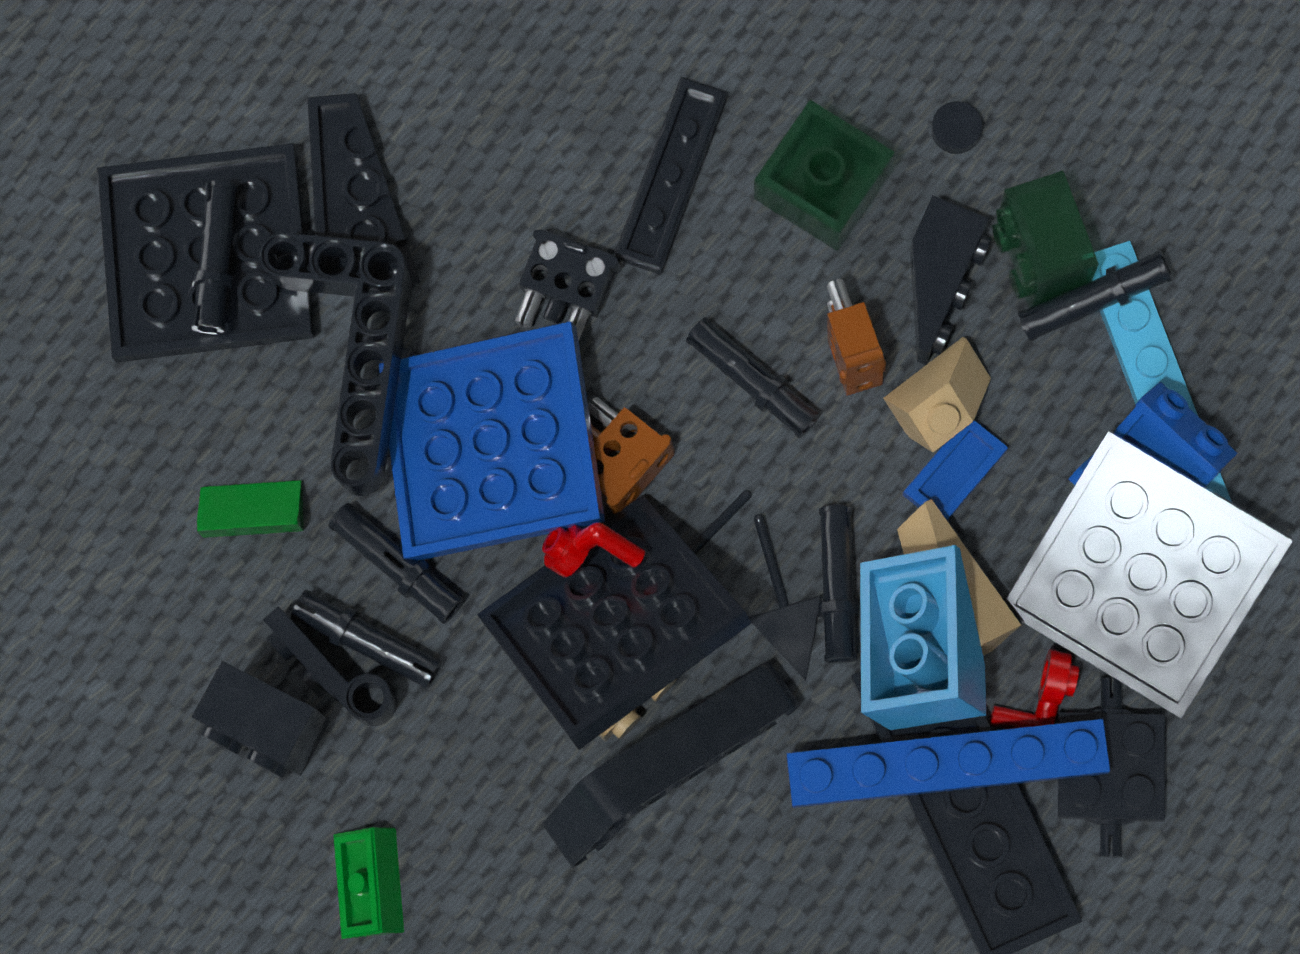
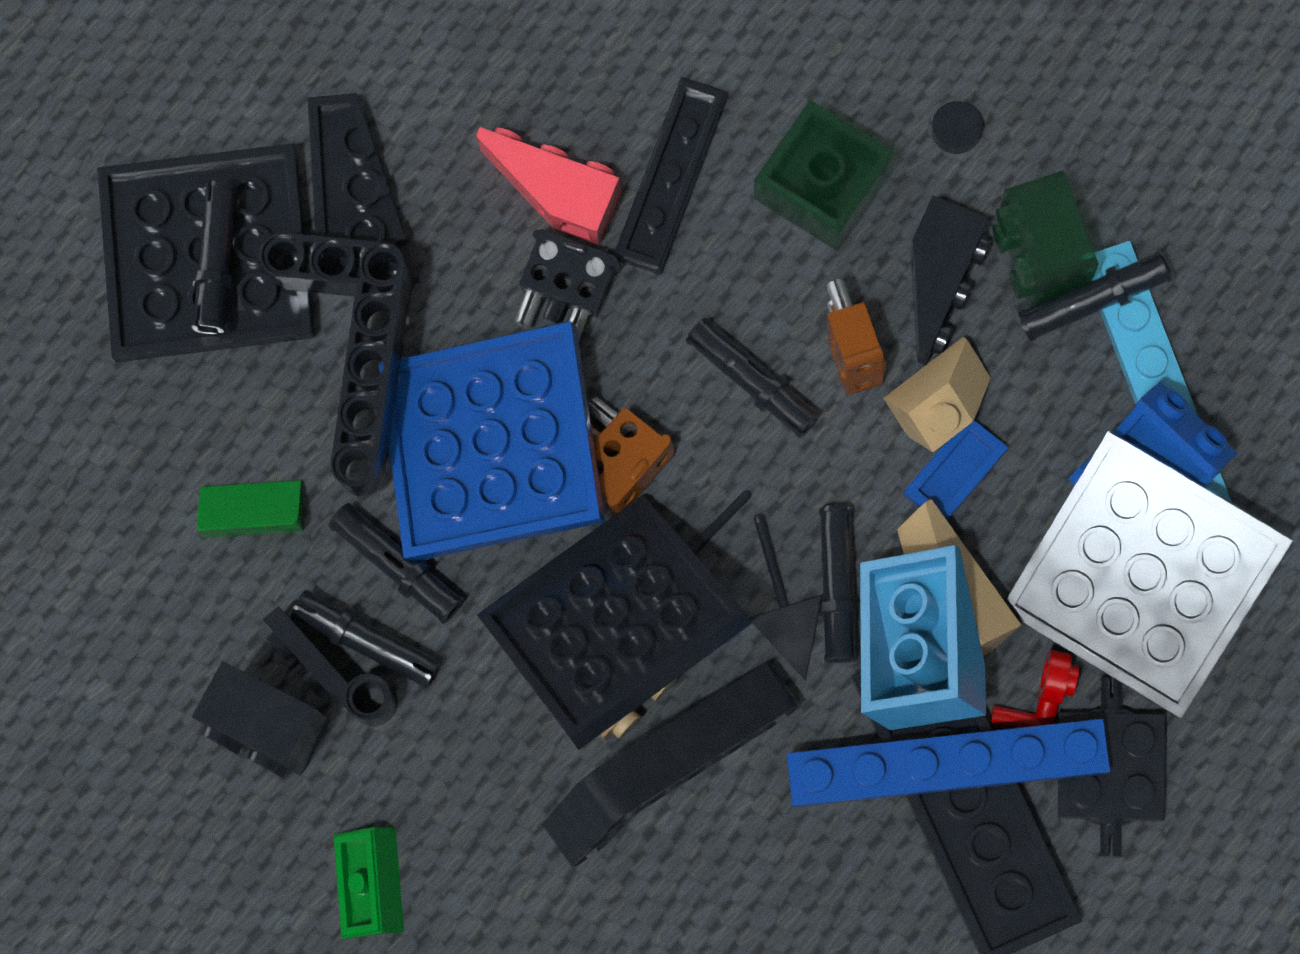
(564, 192): none -> coral slope
(568, 548): red plate -> none

